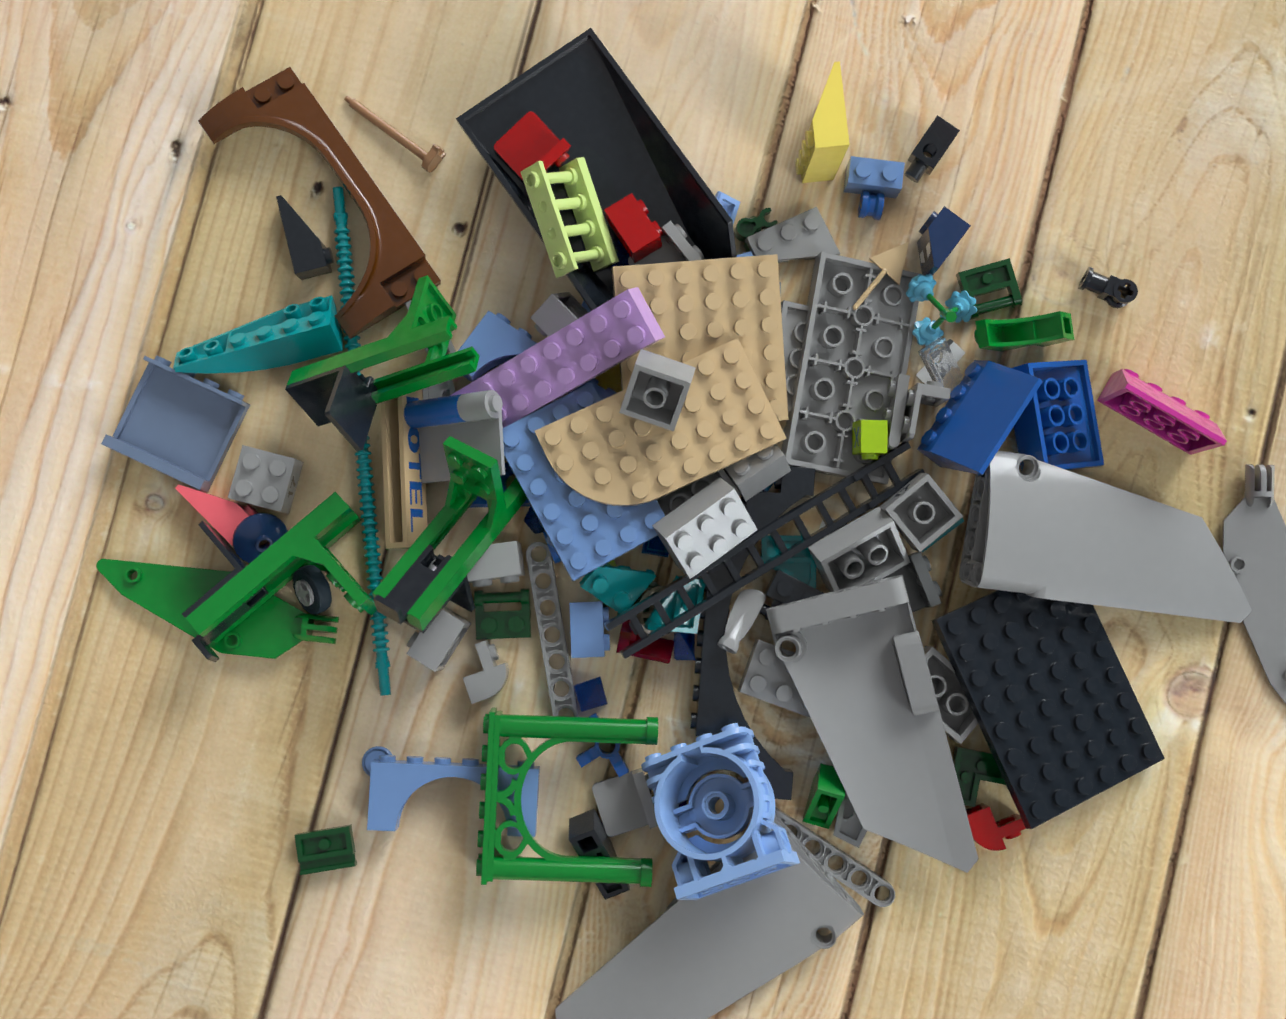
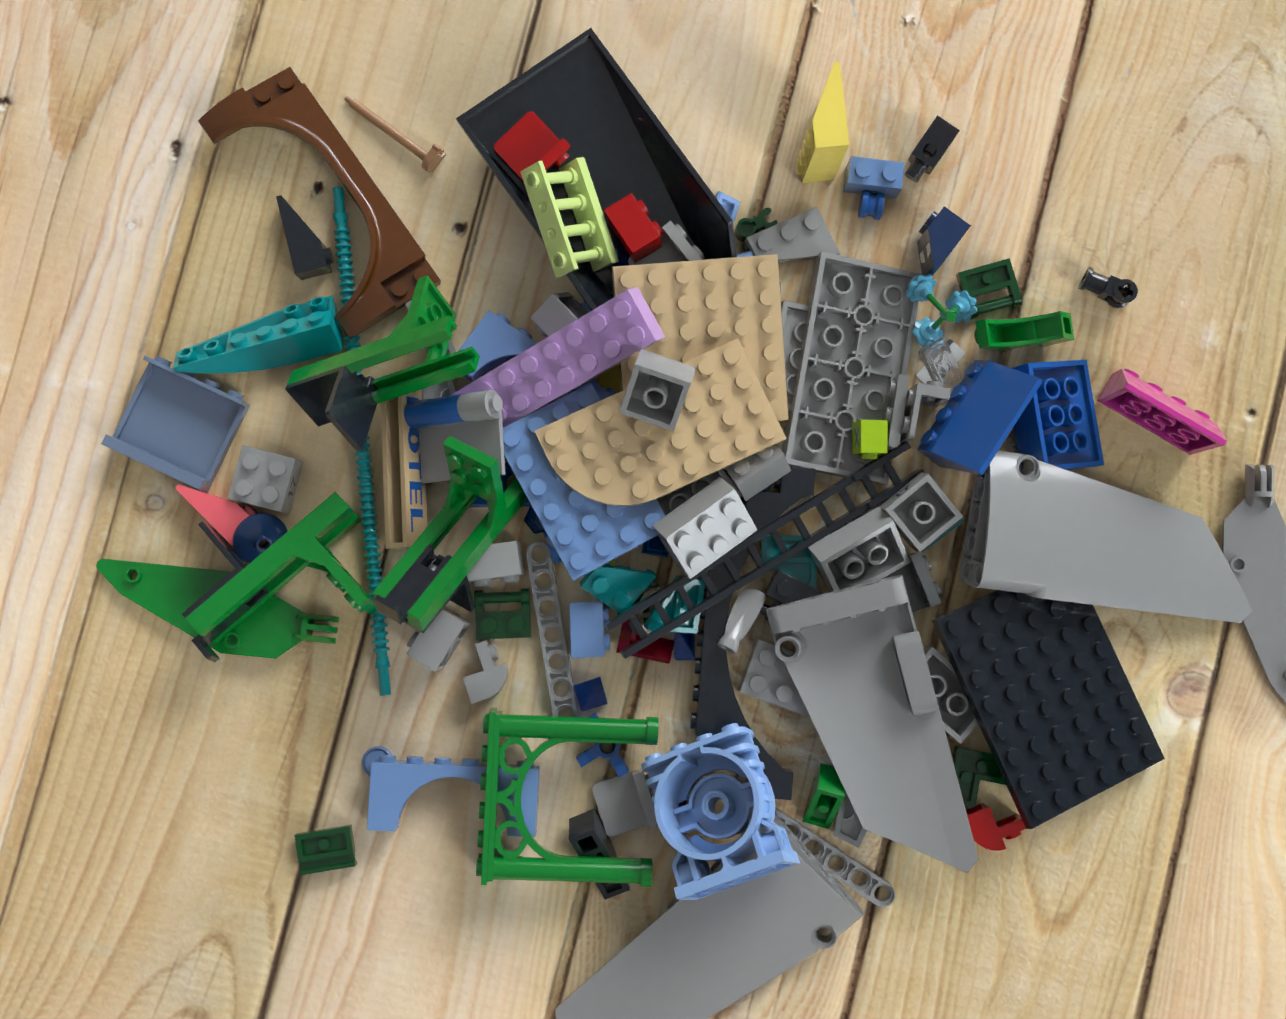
(312, 589): black wheel -> none
(891, 263): tan piece -> none

